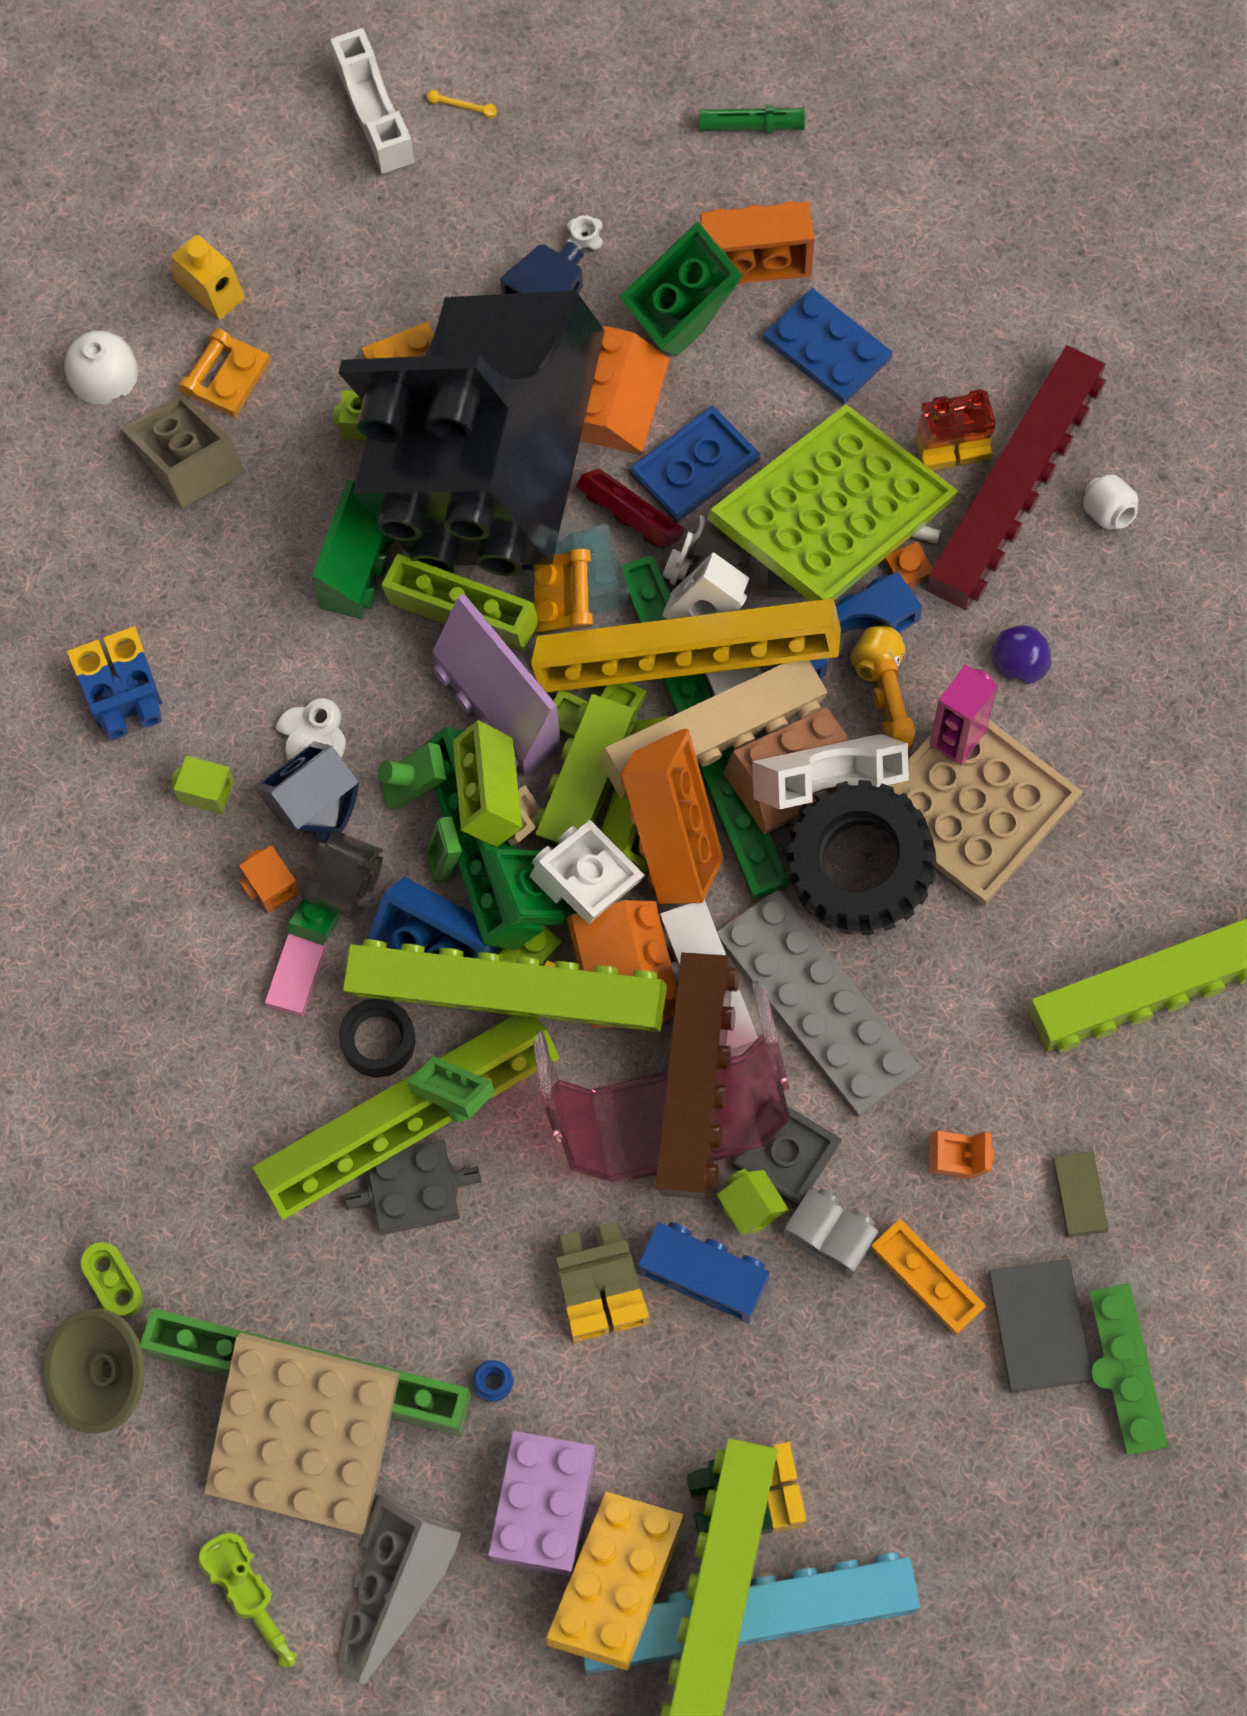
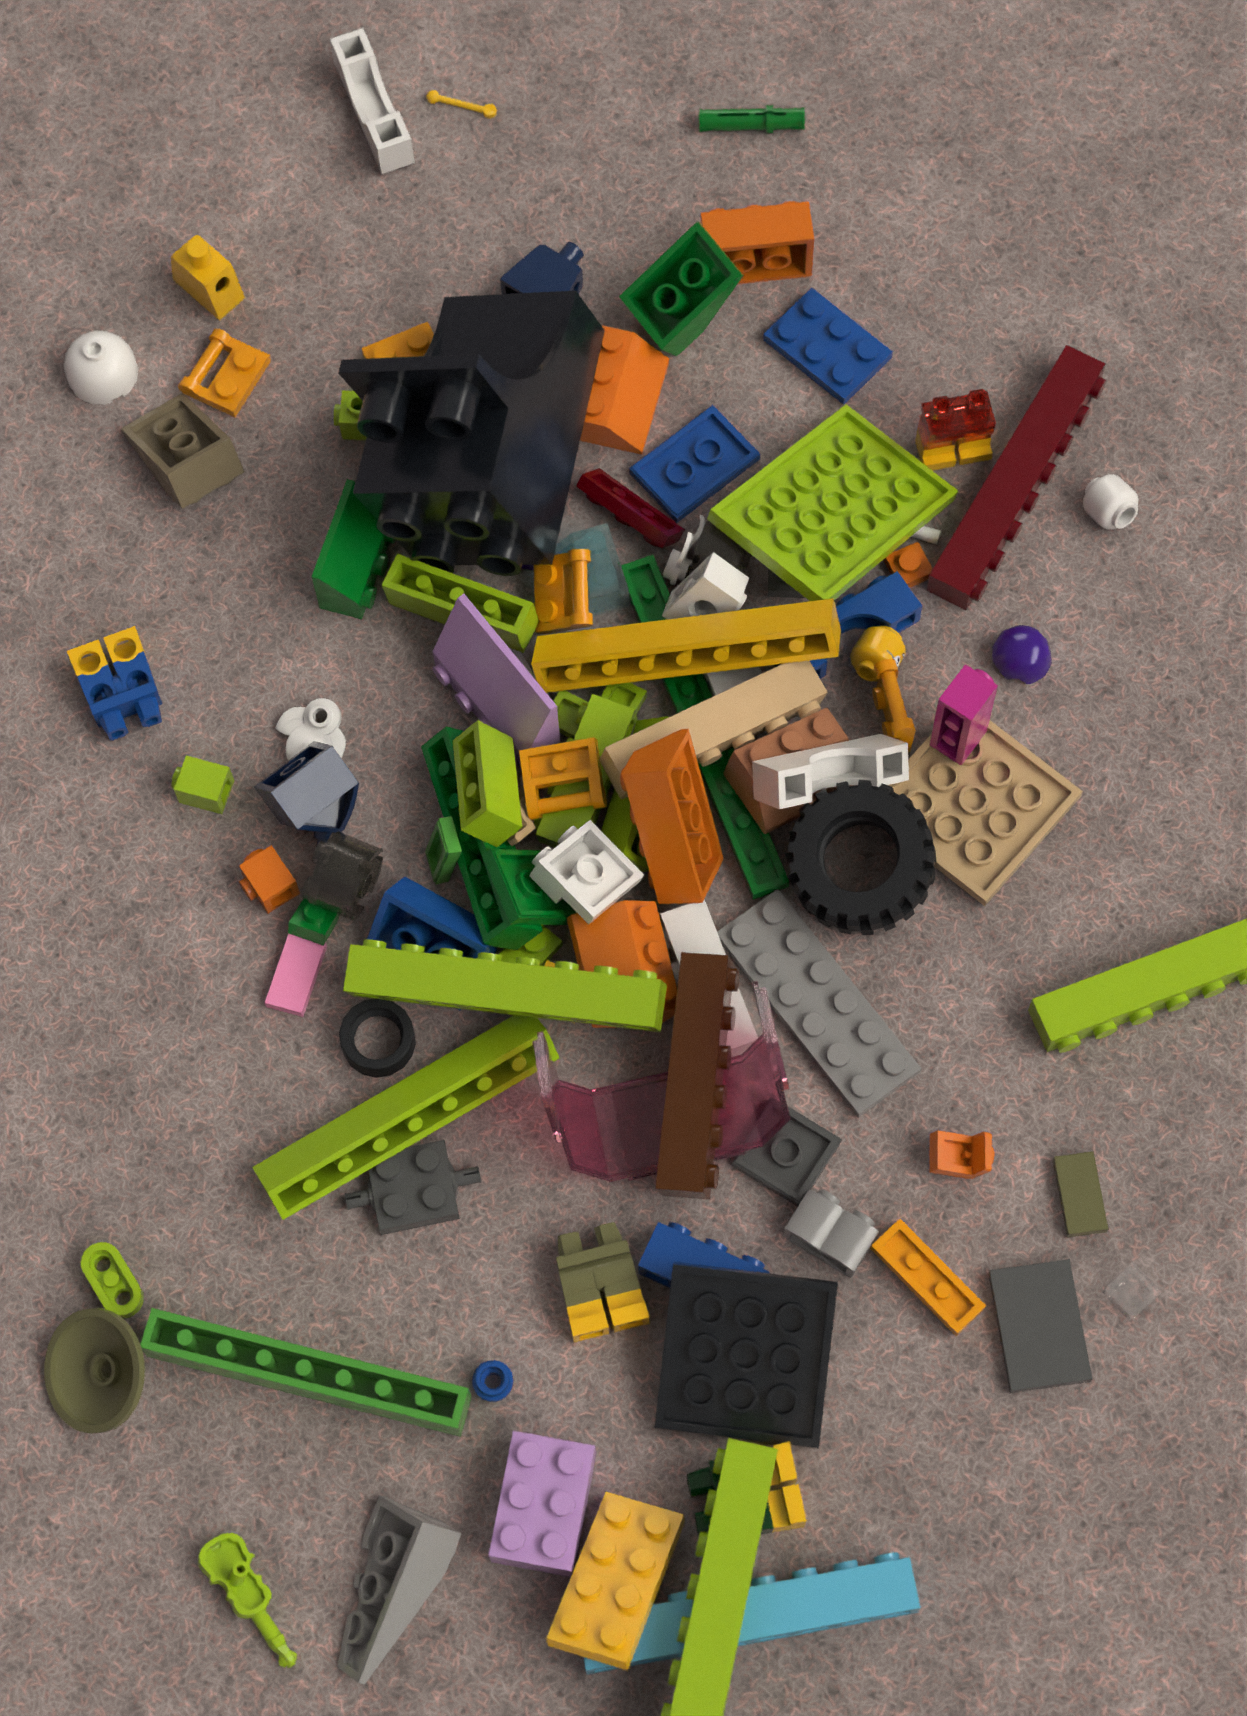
(301, 1433): tan plate -> none
(411, 776): bright green tile -> none
(451, 1088): bright green tile -> none
(559, 766): none -> light orange plate
(585, 224): white plate -> none
(746, 1354): none -> black plate
(751, 1201): lime brick -> none
(1127, 1369): bright green hinge -> none

